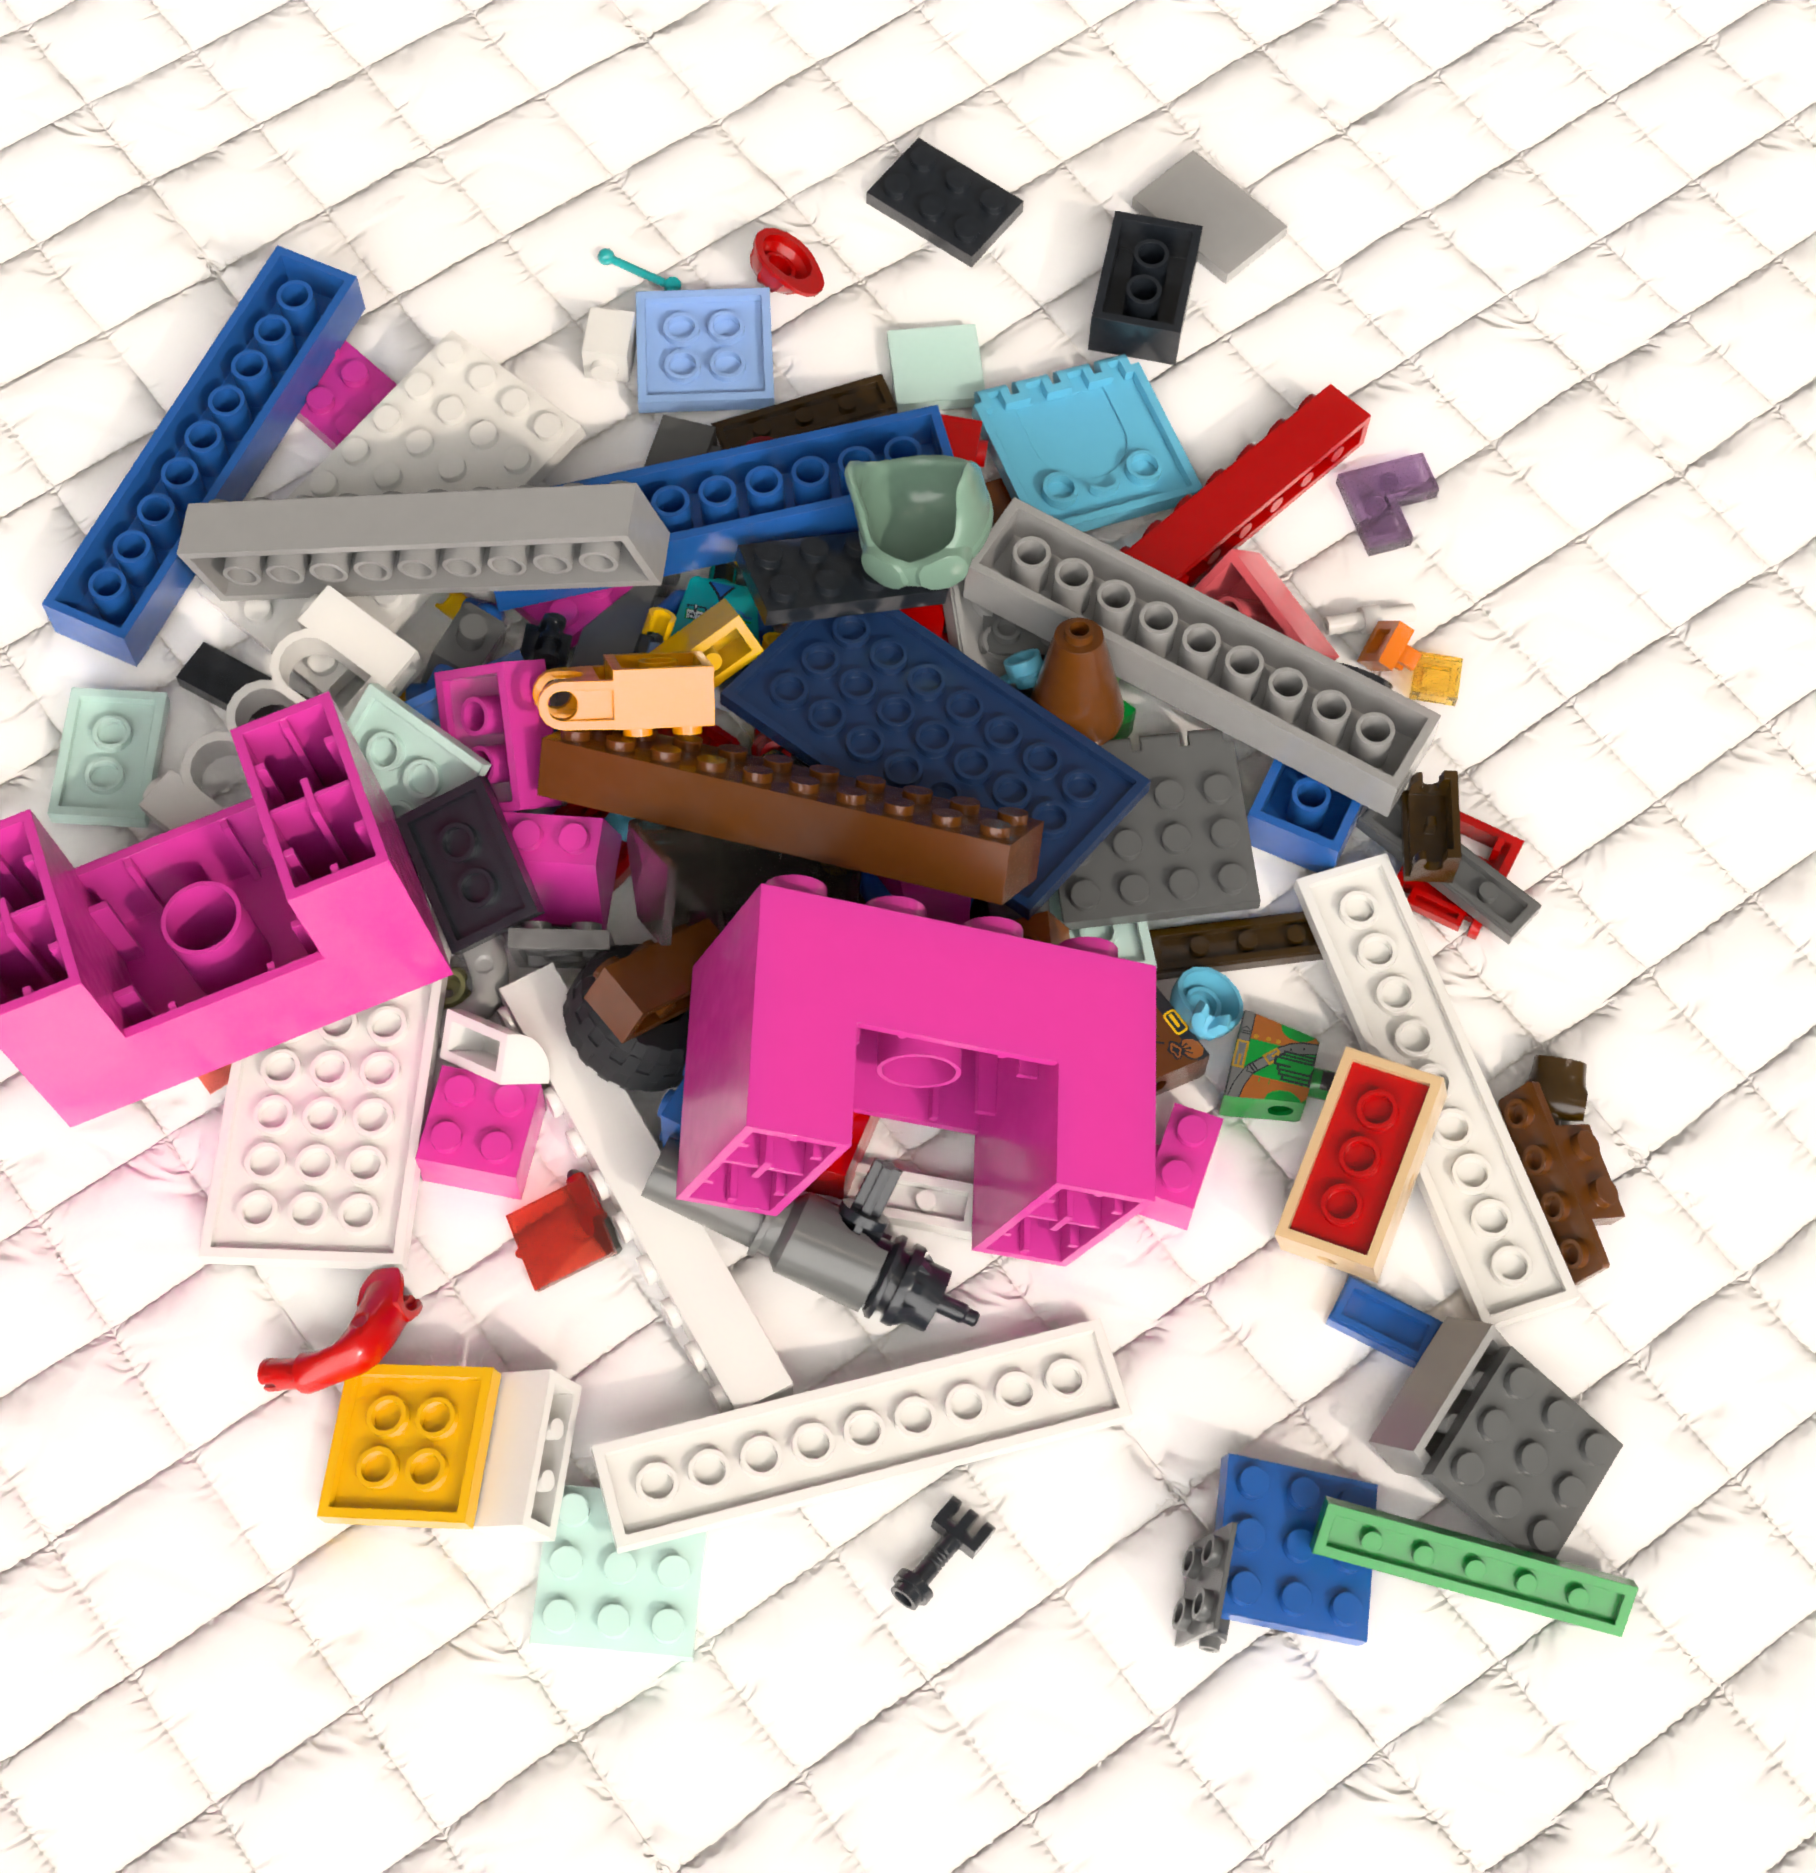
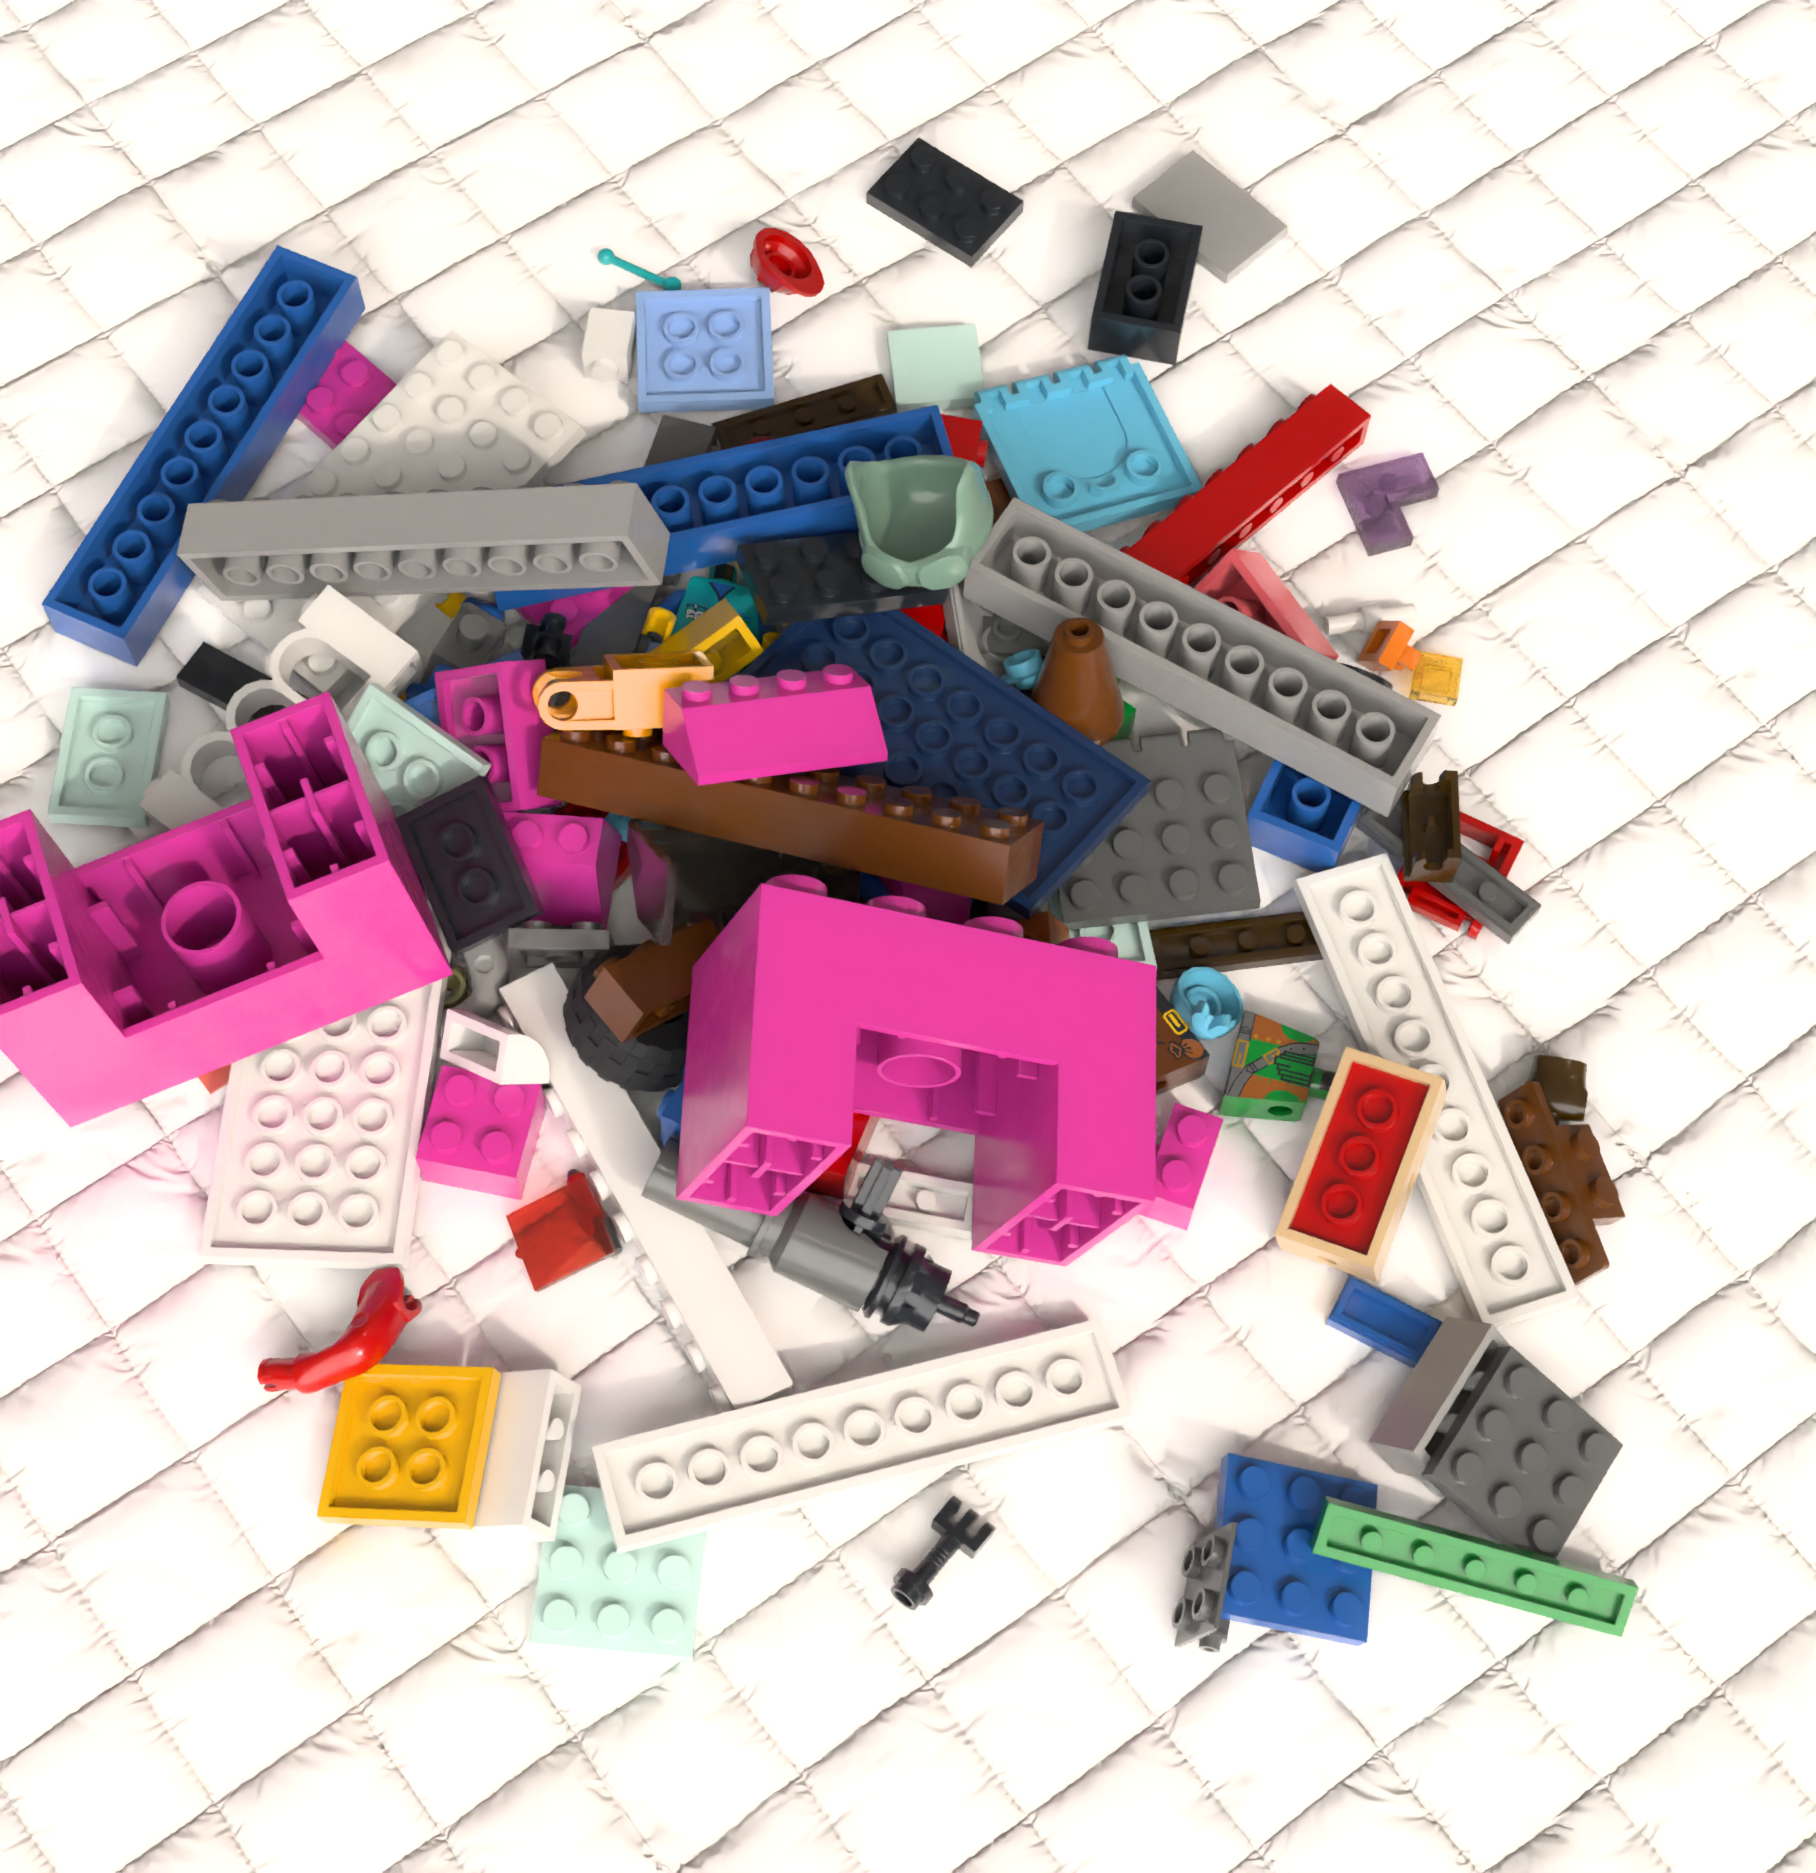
(772, 724): none -> dark pink slope

